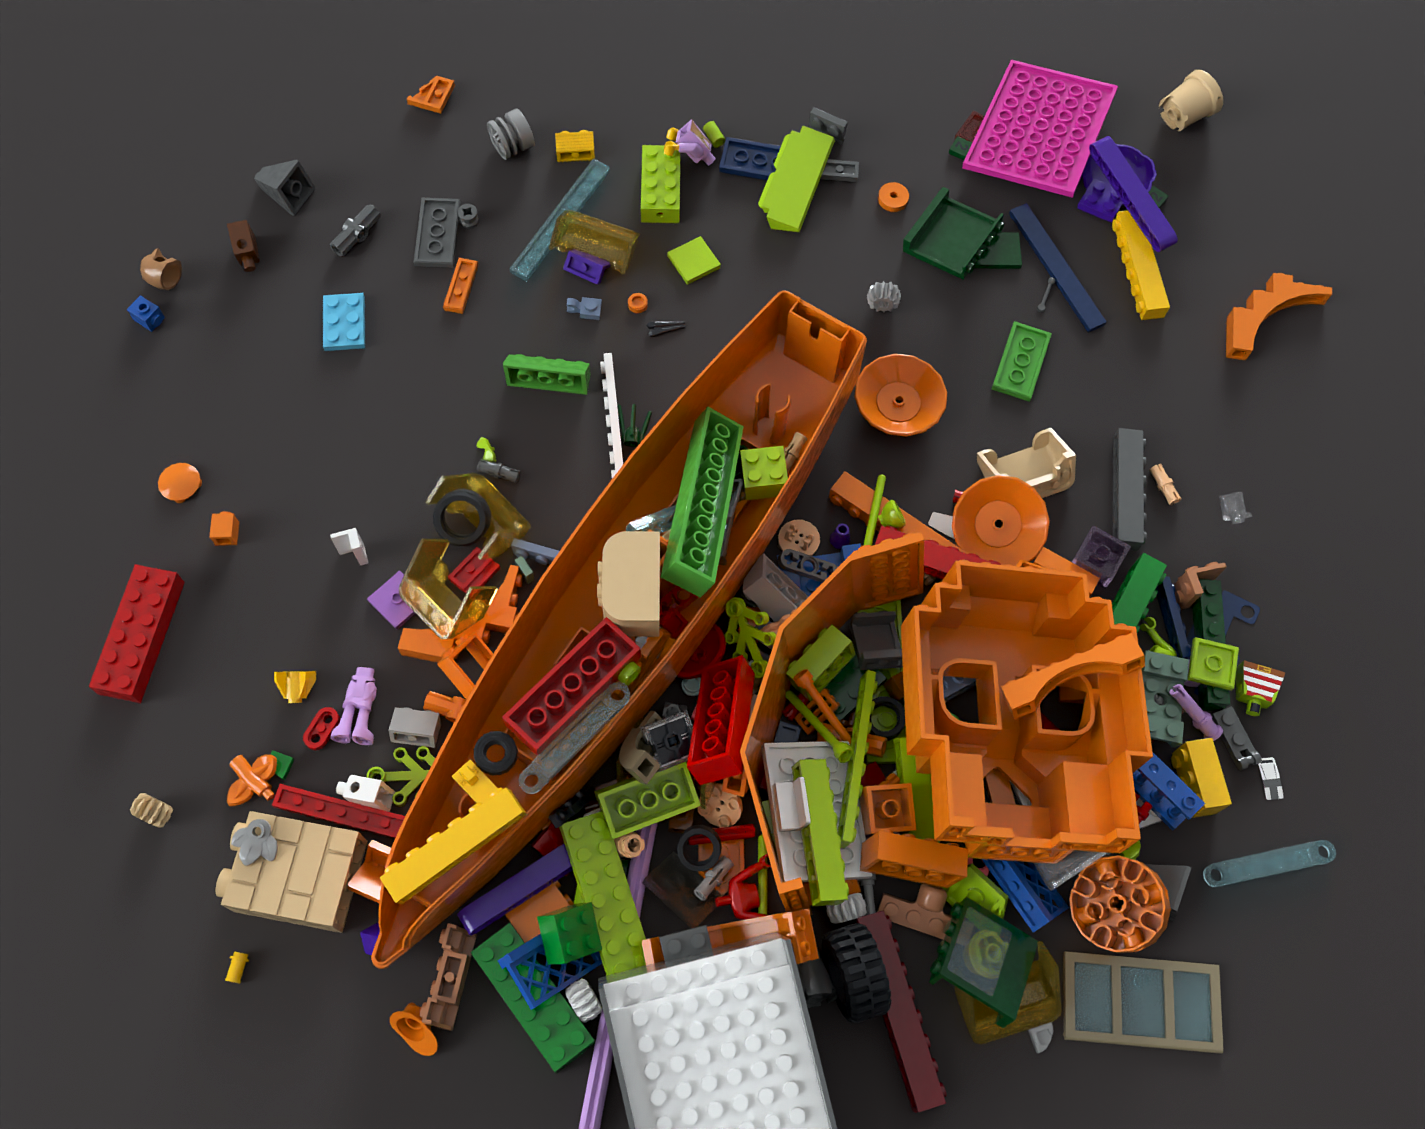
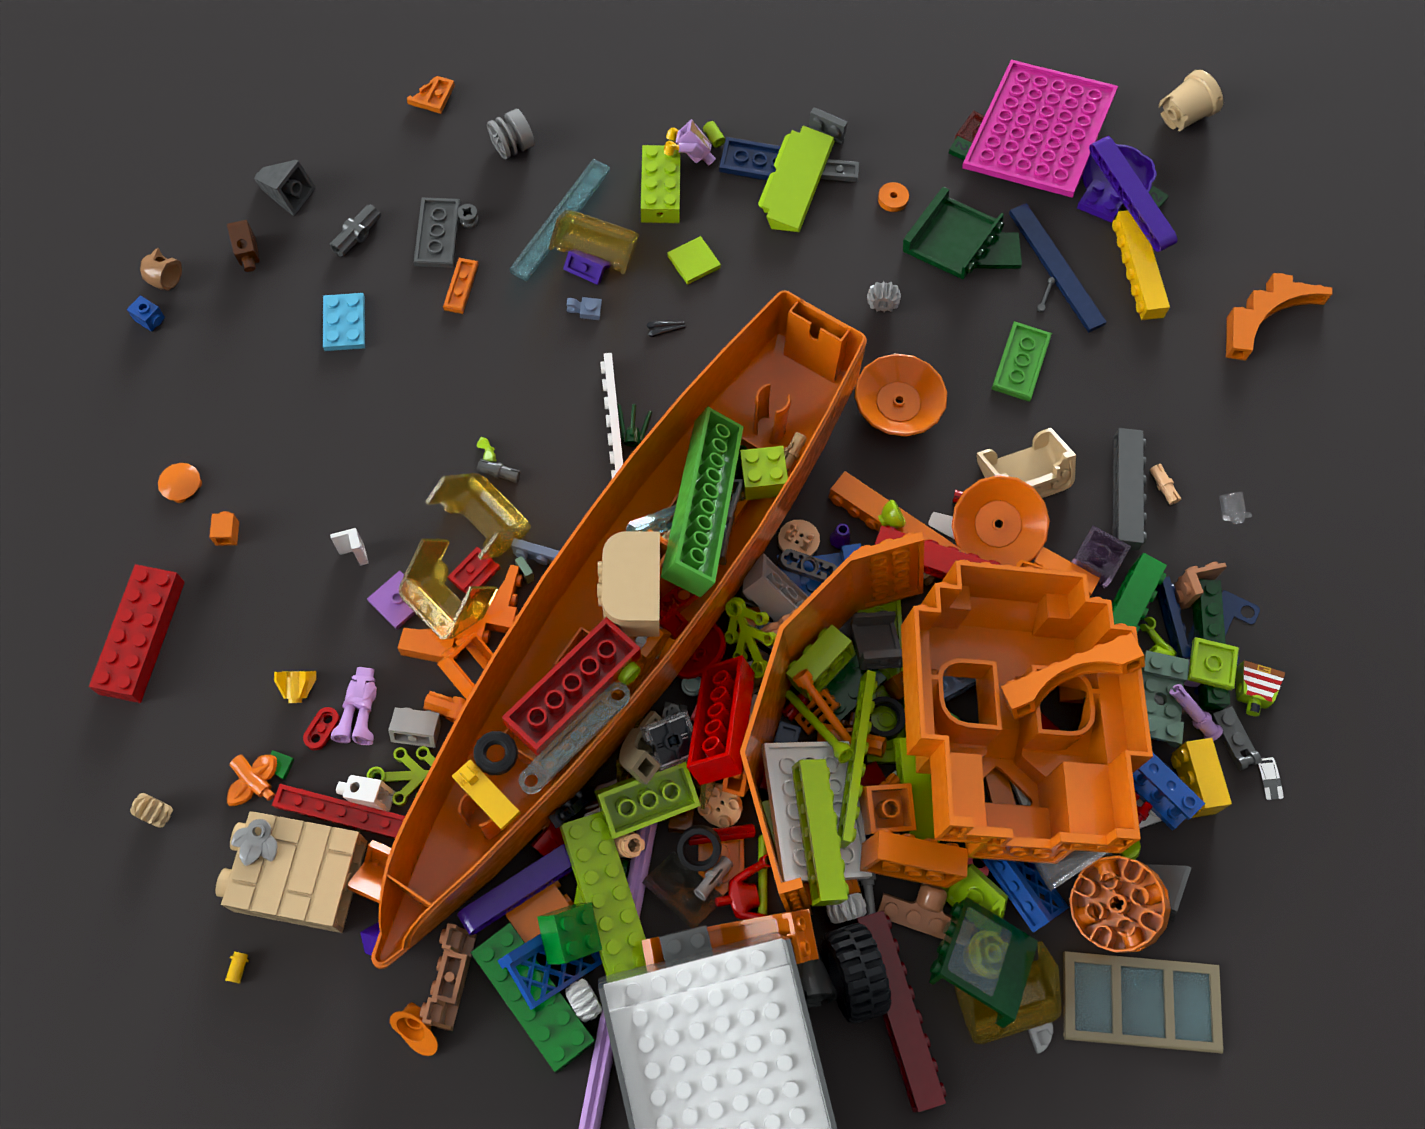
(443, 529): black tyre -> none
(453, 845): yellow brick -> none
(547, 374): bright green slope -> none
(575, 146): yellow brick -> none
(637, 303): orange tile -> none
(791, 805): white panel -> none
(874, 510): lime piece -> none
(1269, 863): clear light blue plate -> none

